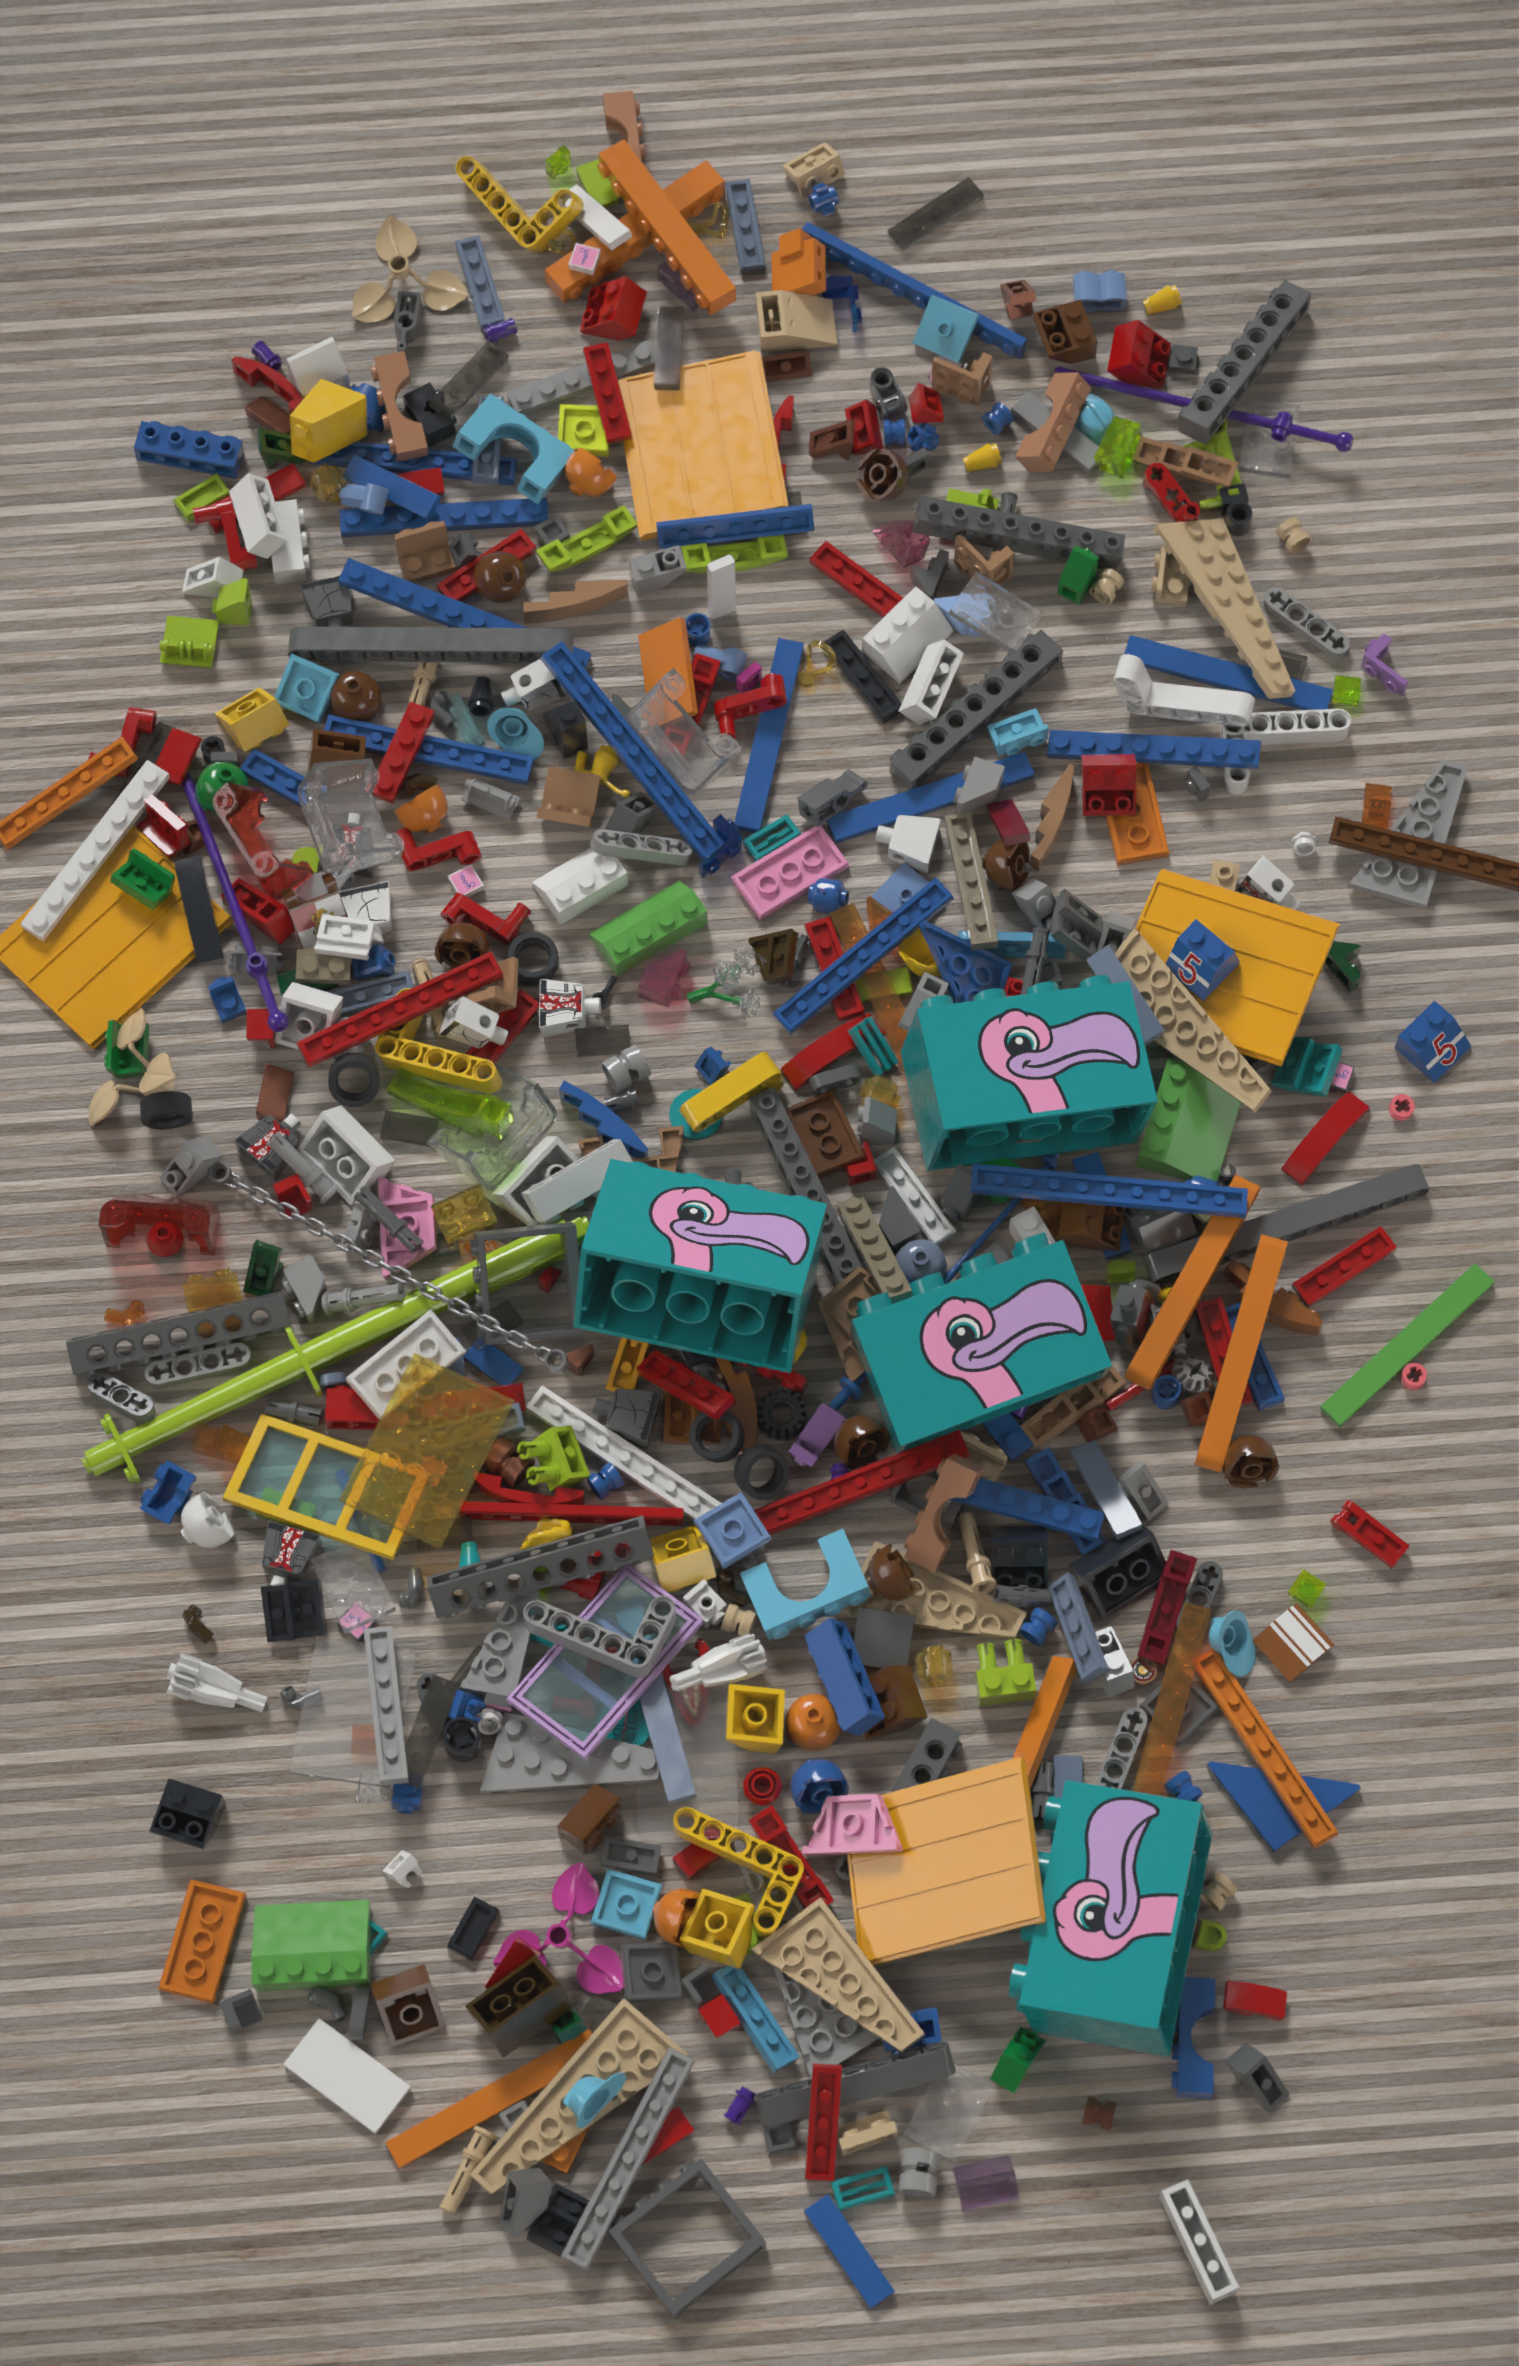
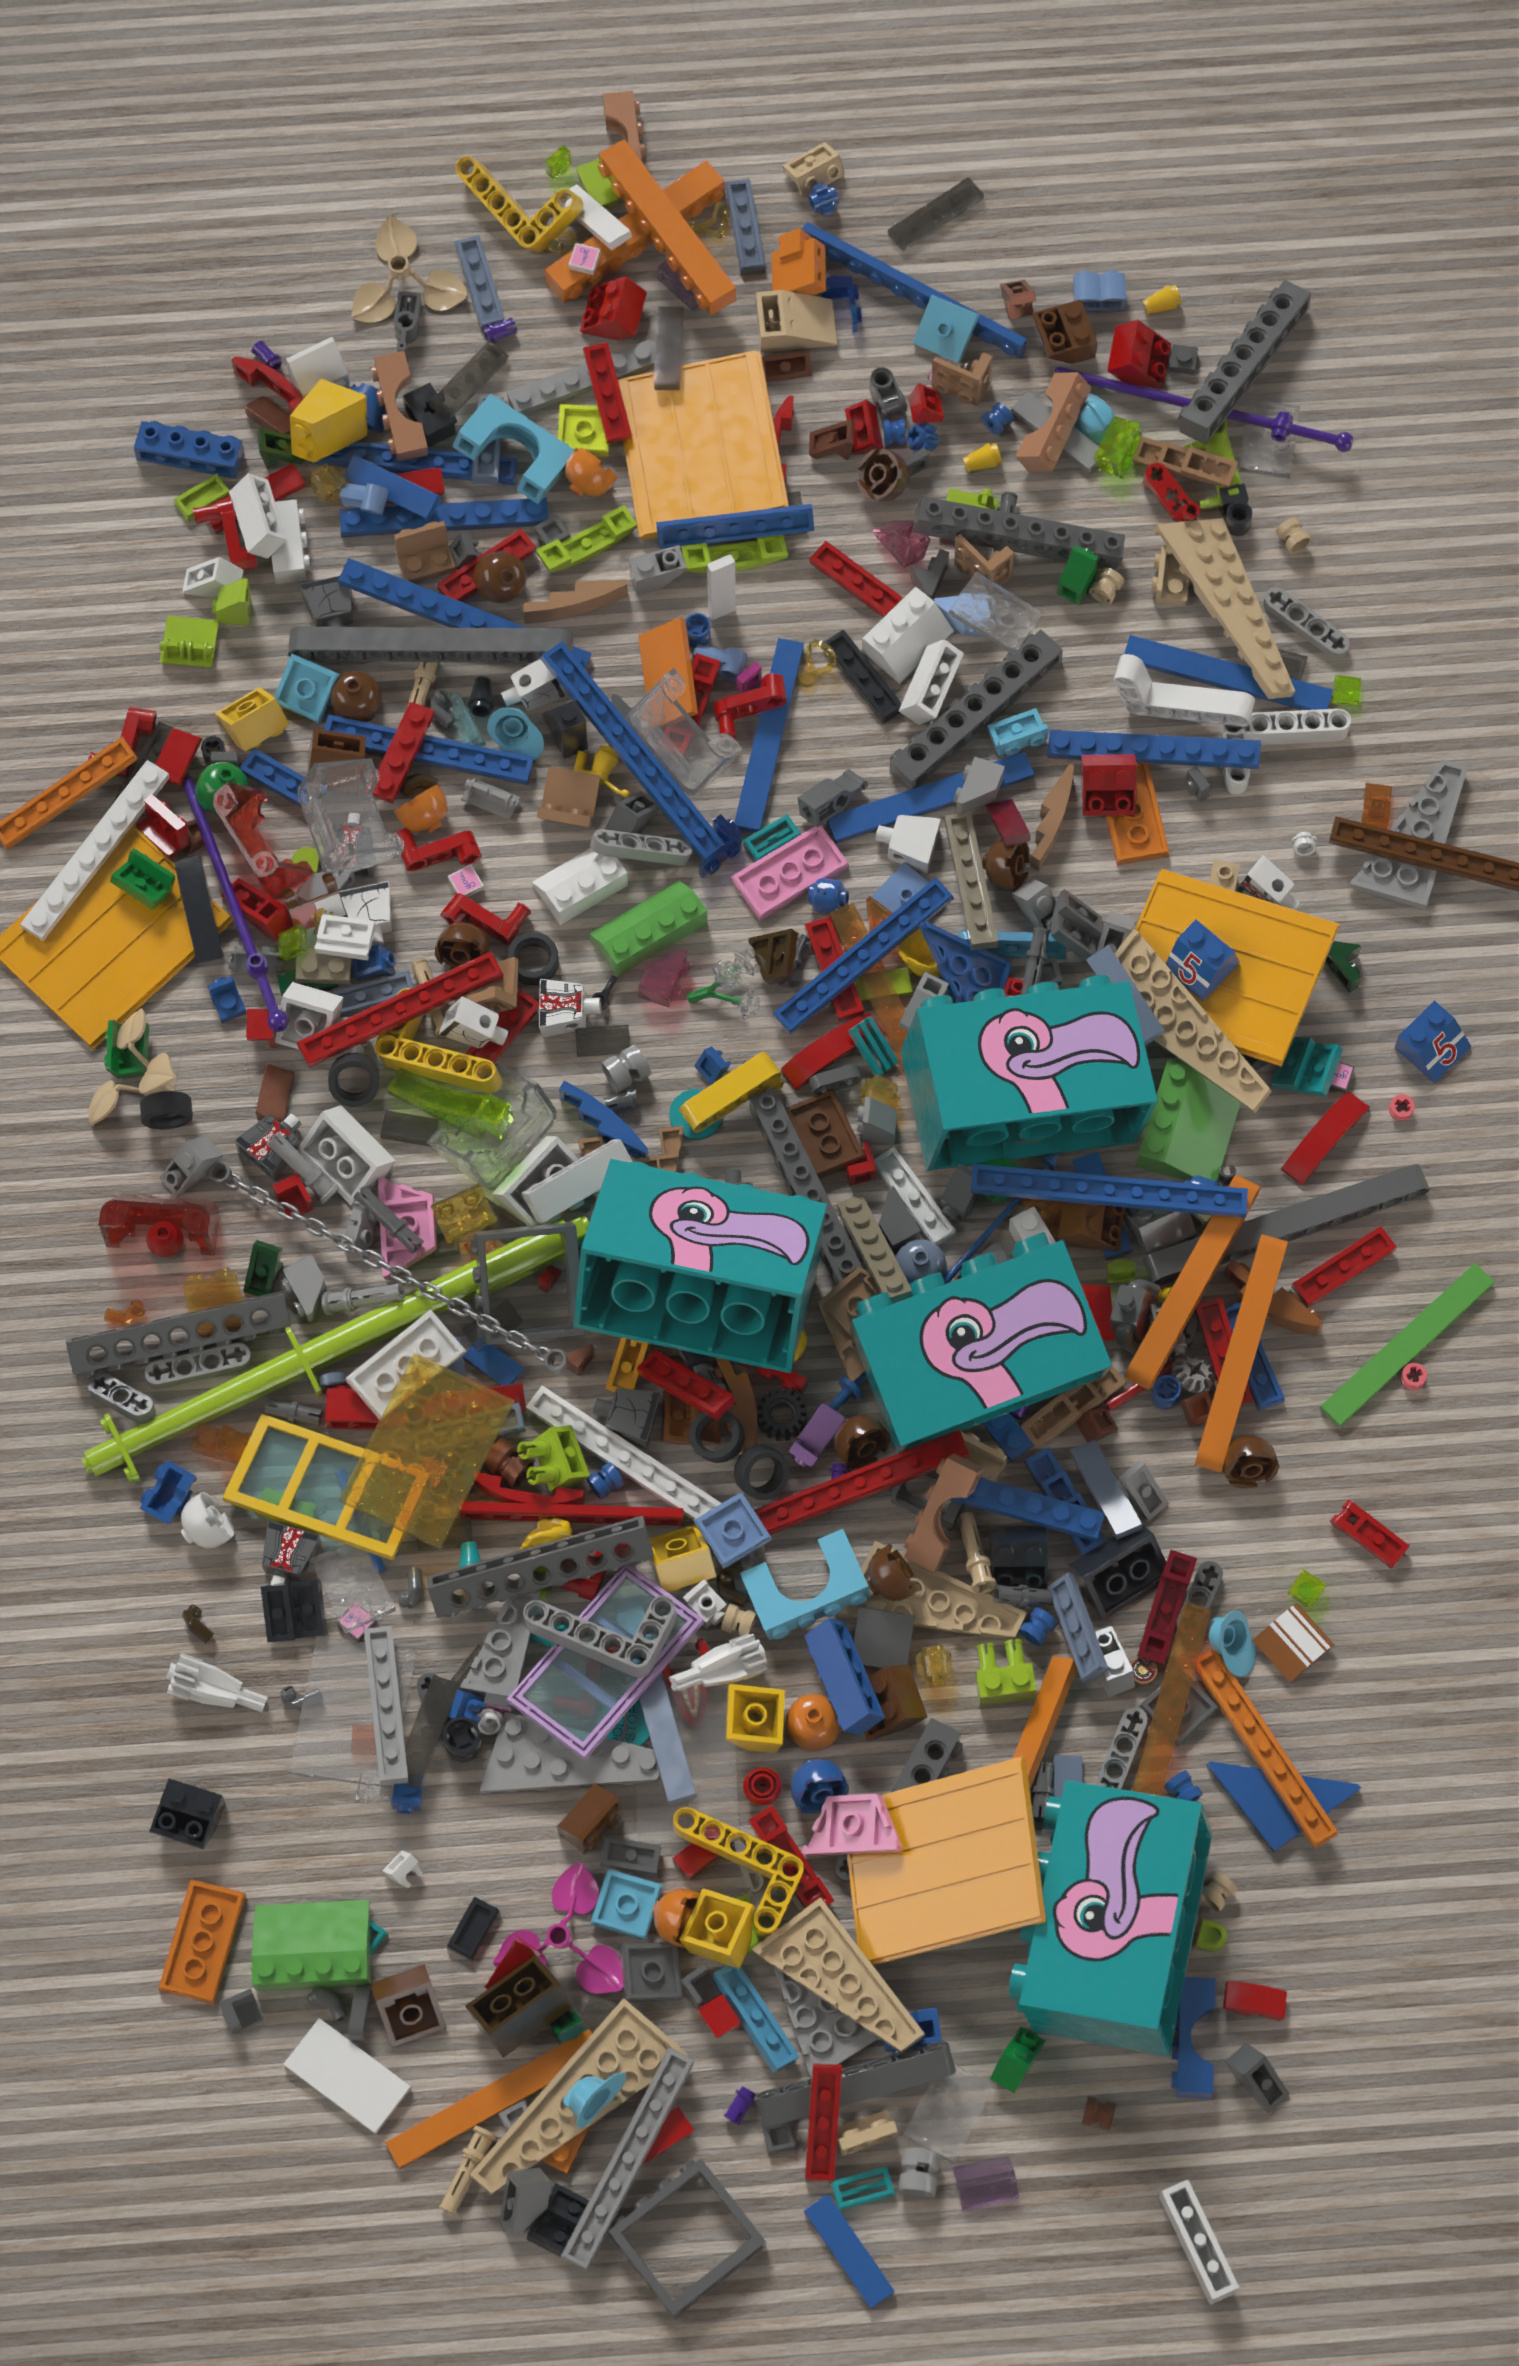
(292, 942): none -> clear neon green plate
(1375, 668): medium lavender bracket -> none

